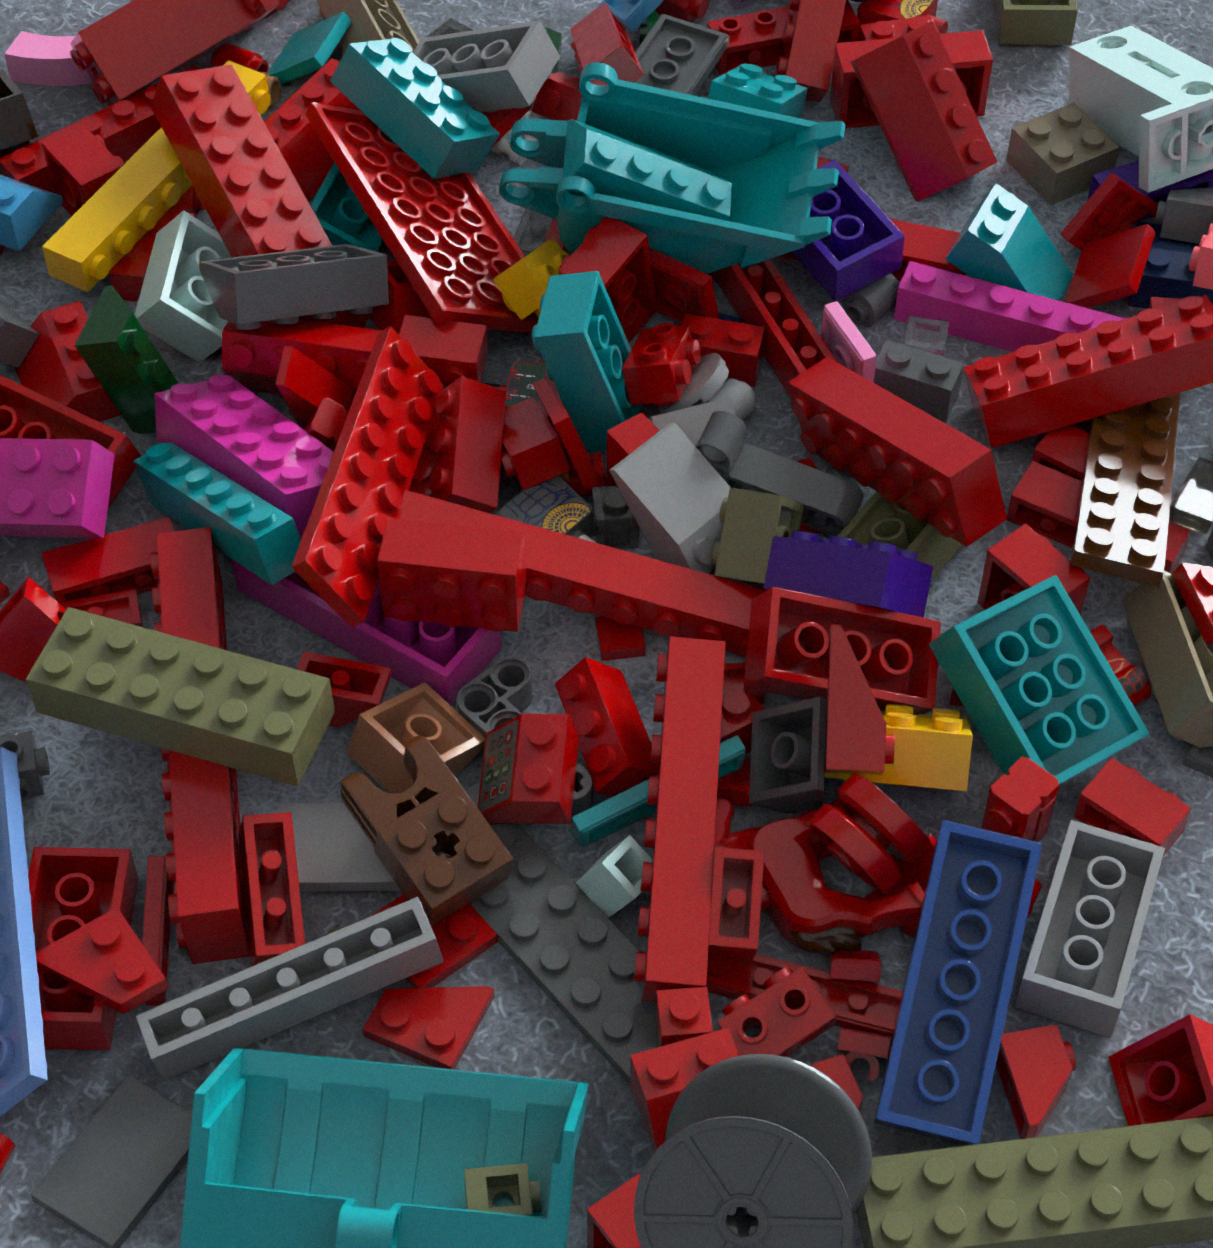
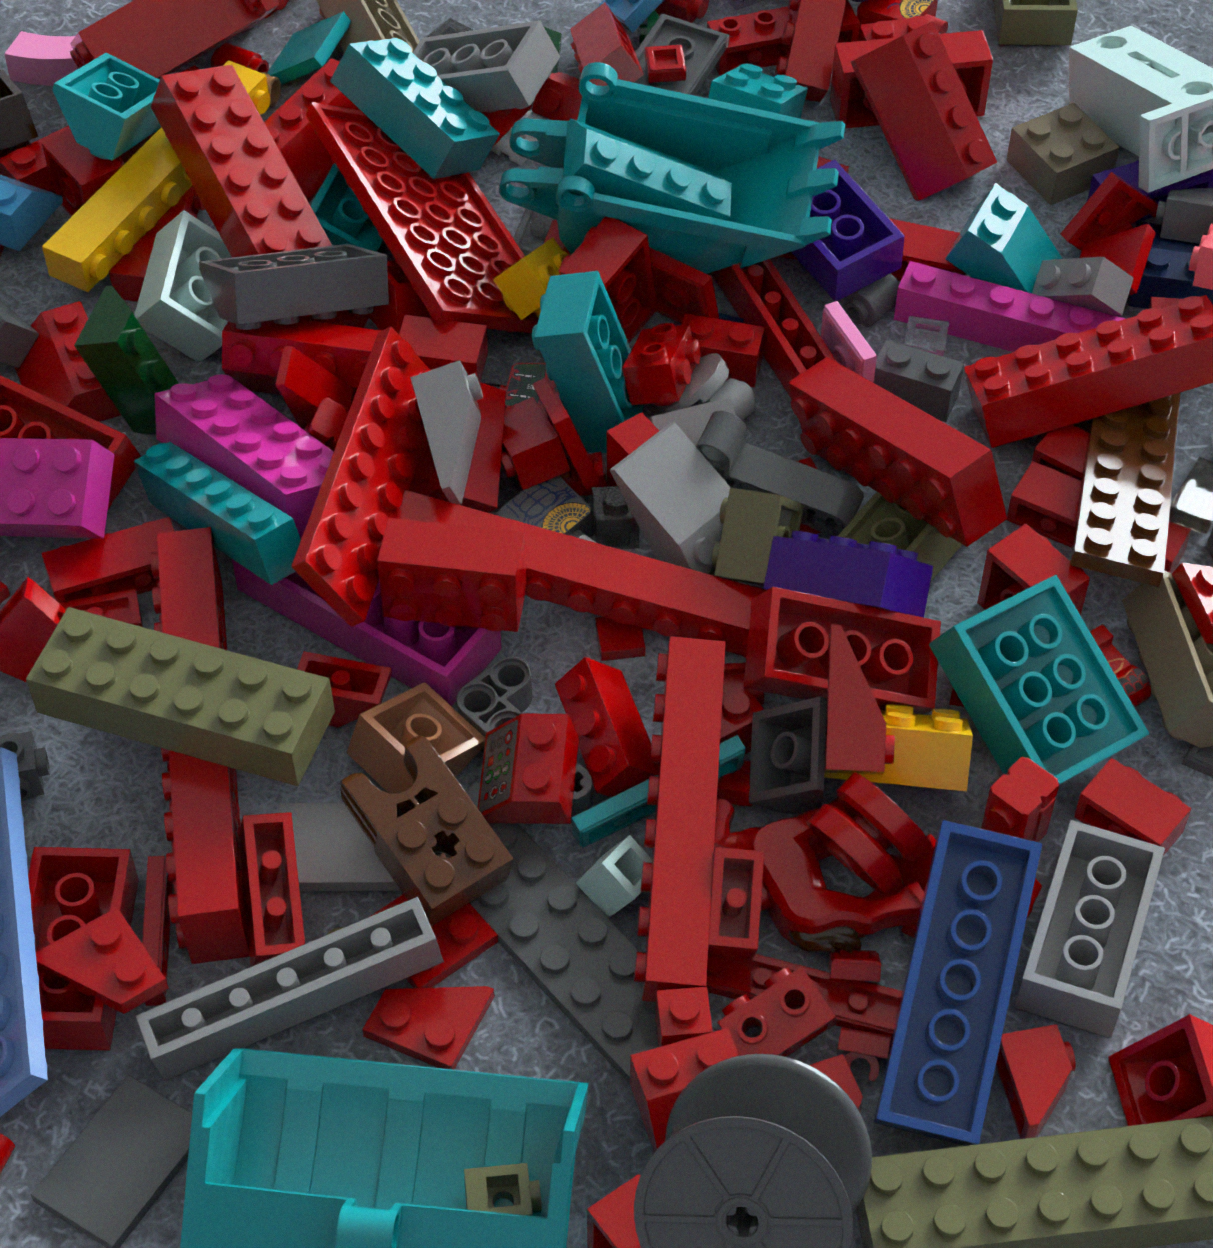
(108, 105): none -> teal slope
(451, 422): none -> light grey slope
(665, 63): none -> red tile
(1085, 283): none -> light grey brick

